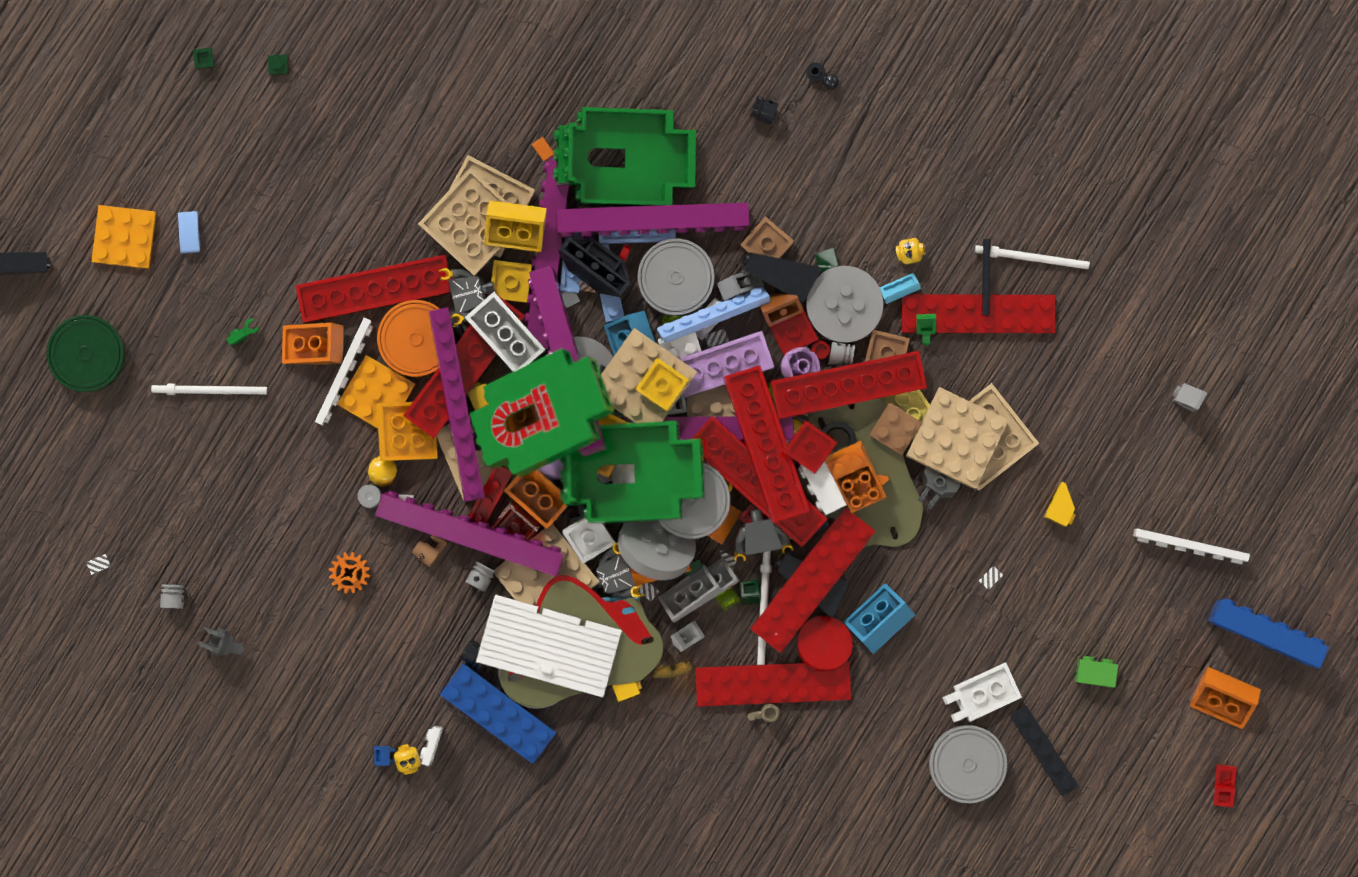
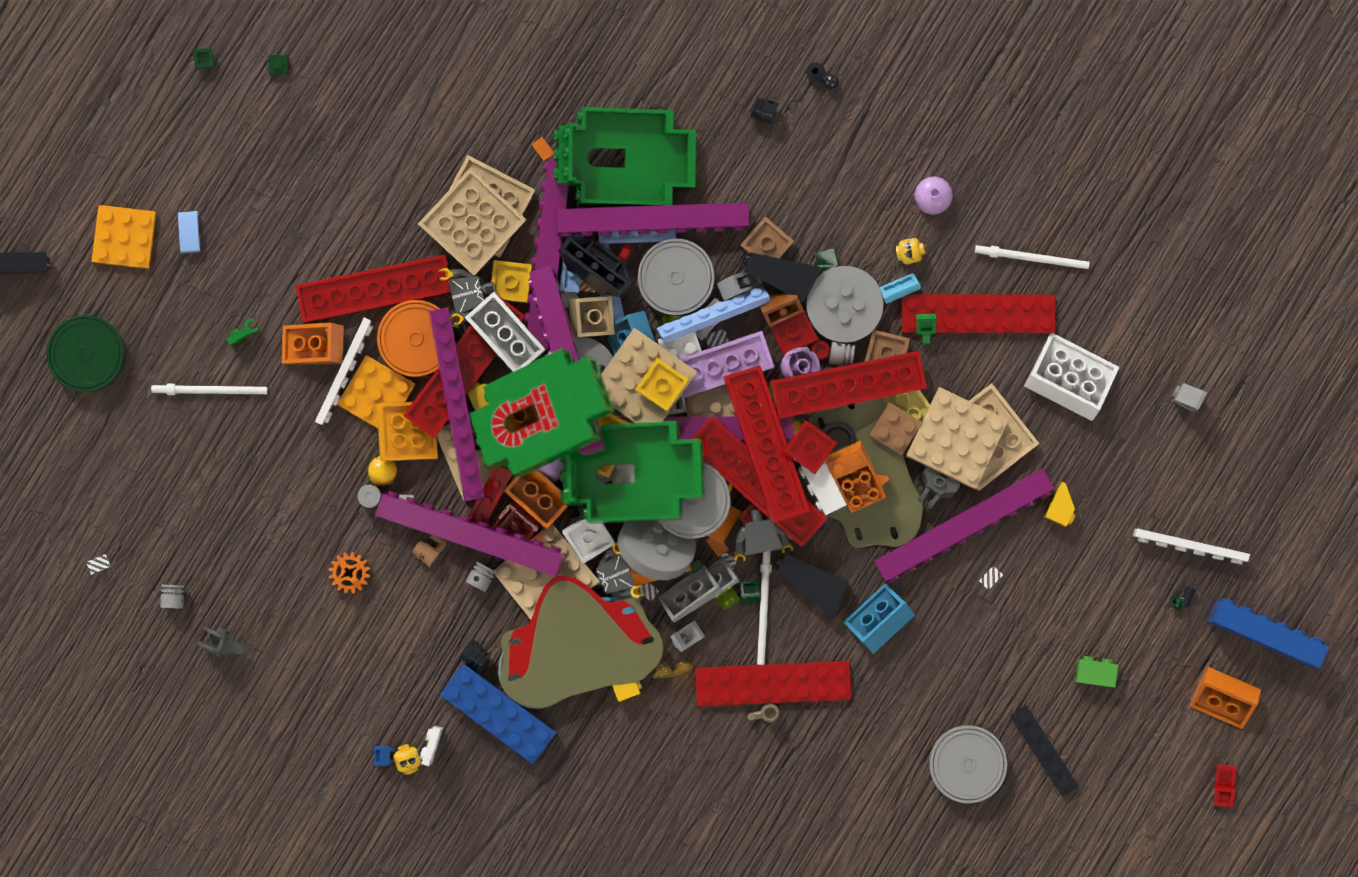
(515, 226): yellow slope -> none
(548, 646): white door -> none
(591, 316): none -> tan slope
(717, 547): none -> orange sticker
(812, 580): red plate -> none
(824, 643): red piece -> none
(933, 195): none -> lavender cylinder
(967, 523): none -> magenta brick
(984, 693): white tile -> none
(986, 278): black bar -> none
(1071, 376): none -> white slope
(1184, 600): none -> arm

